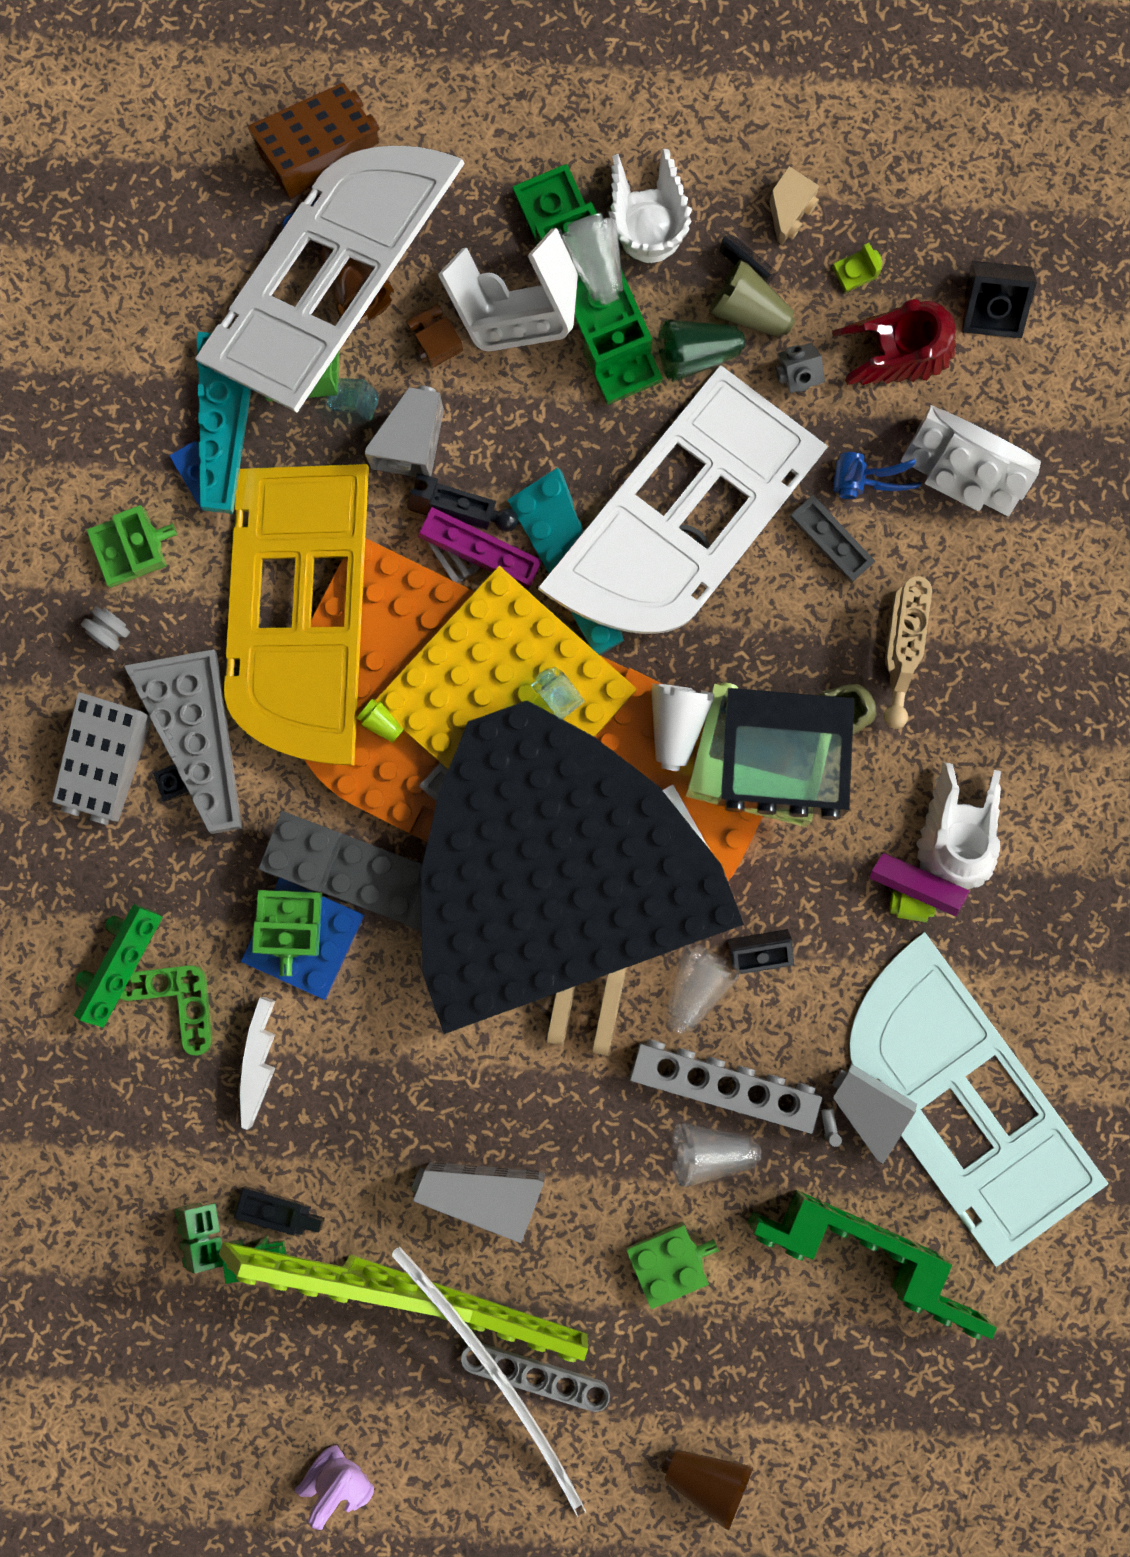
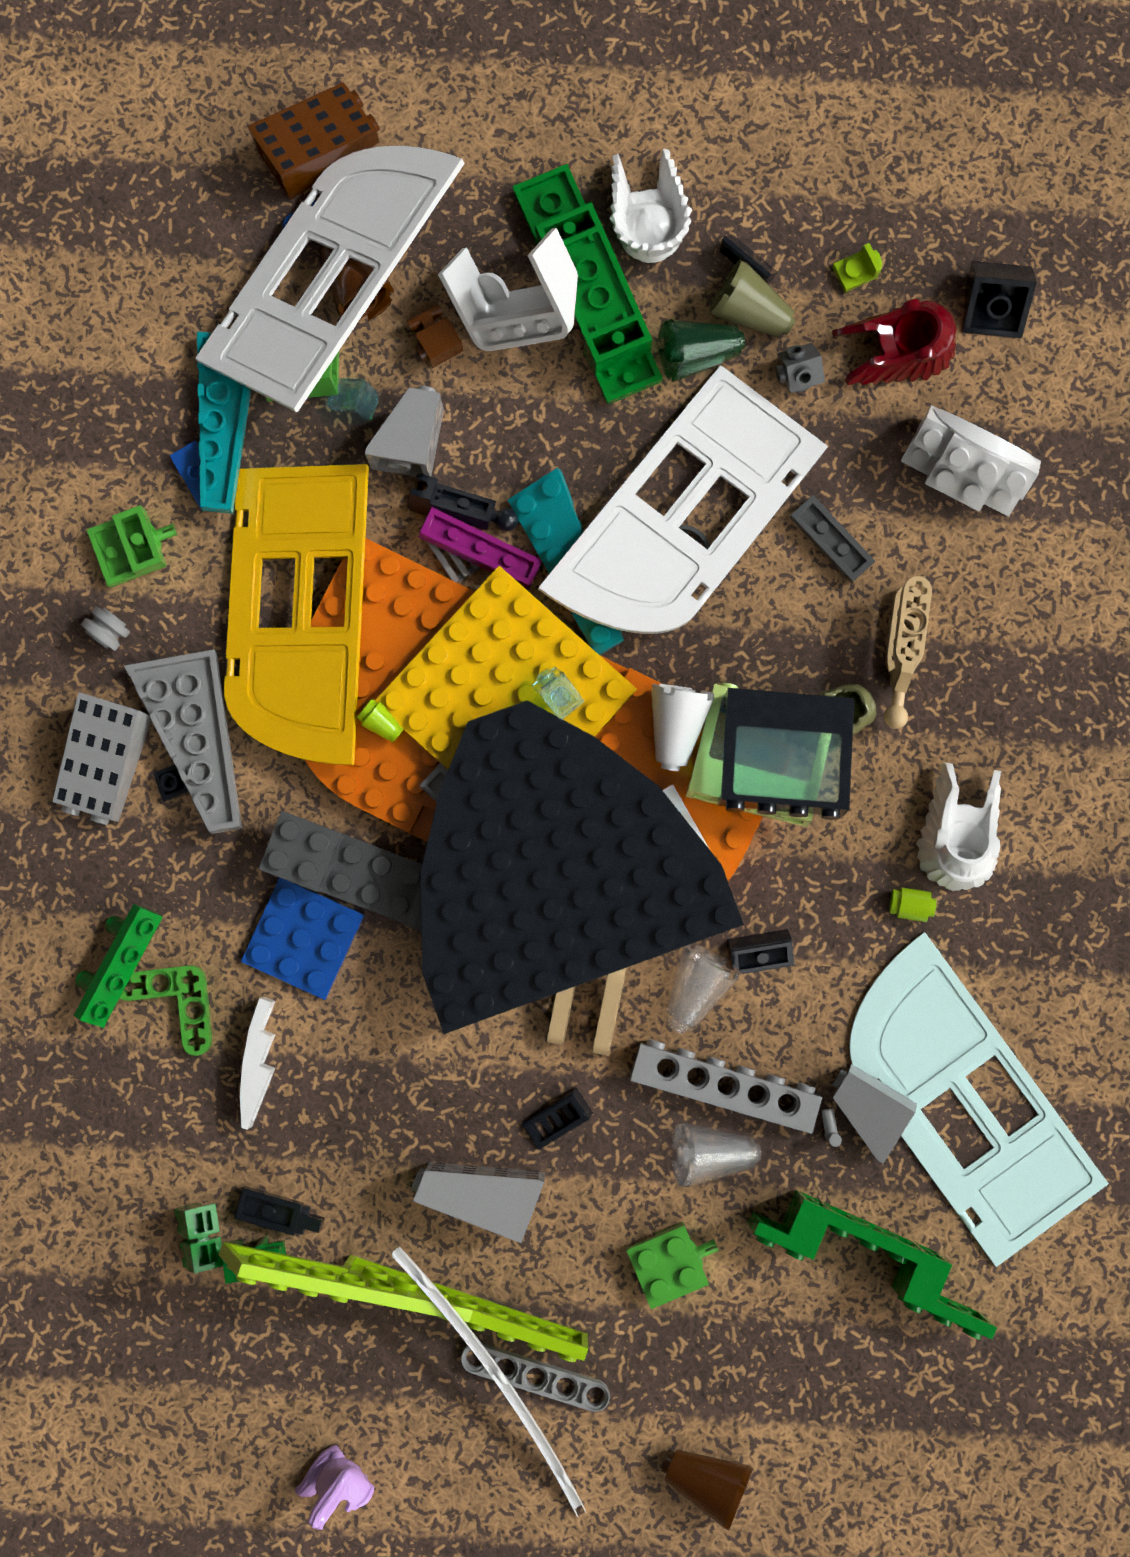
(287, 925): bright green plate -> none
(578, 1103): none -> black slope
(596, 255): clear cone -> none
(790, 201): tan slope -> none
(851, 474): blue plant -> none
(919, 884): magenta tile -> none

